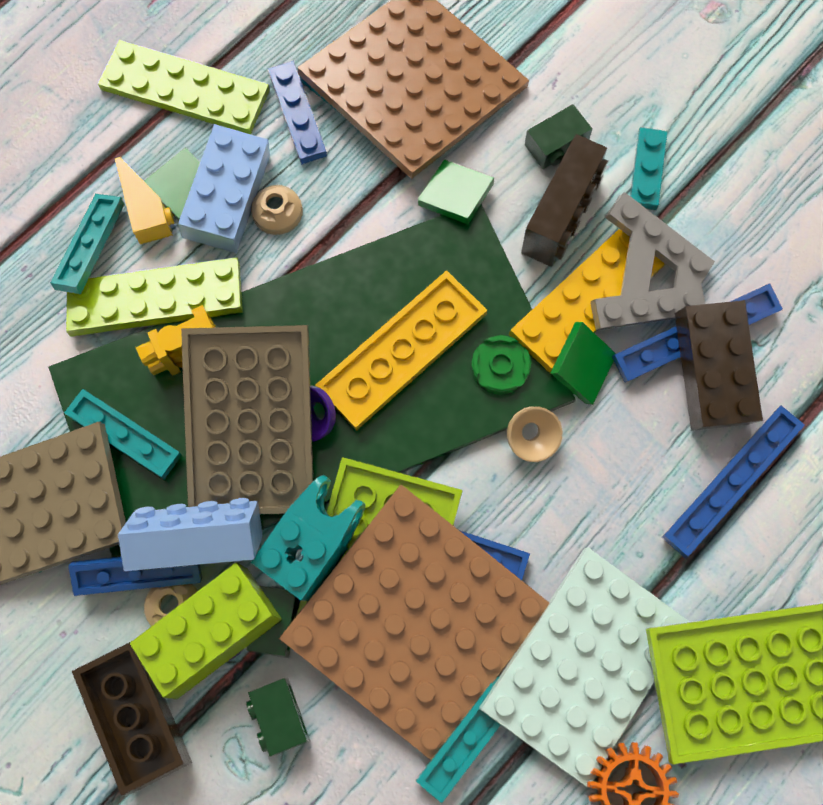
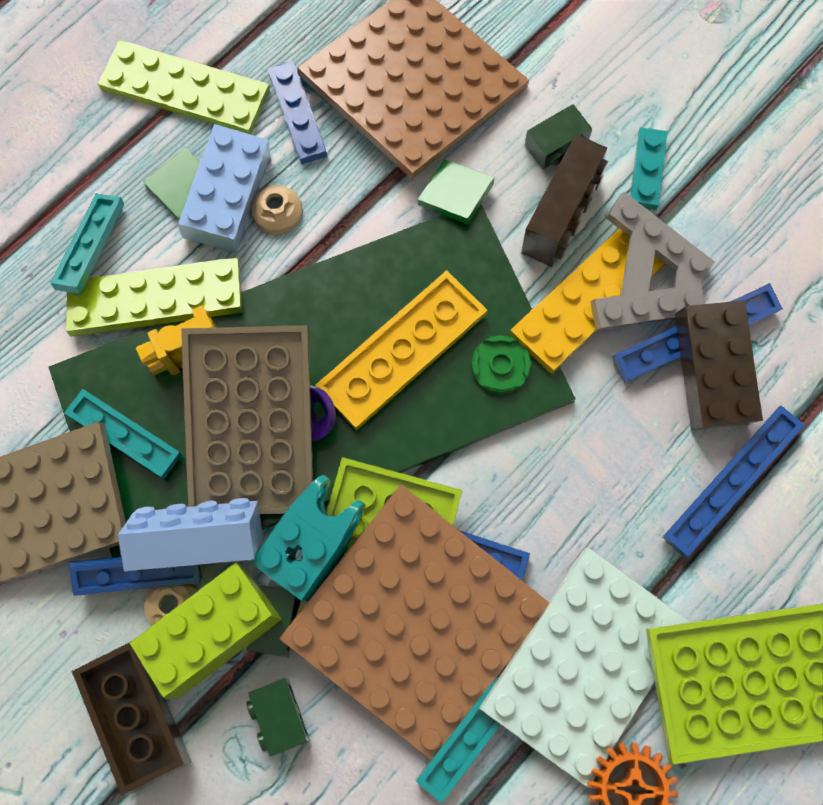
(145, 209): yellow slope -> none
(547, 438): tan piece -> none
(583, 363): green tile -> none

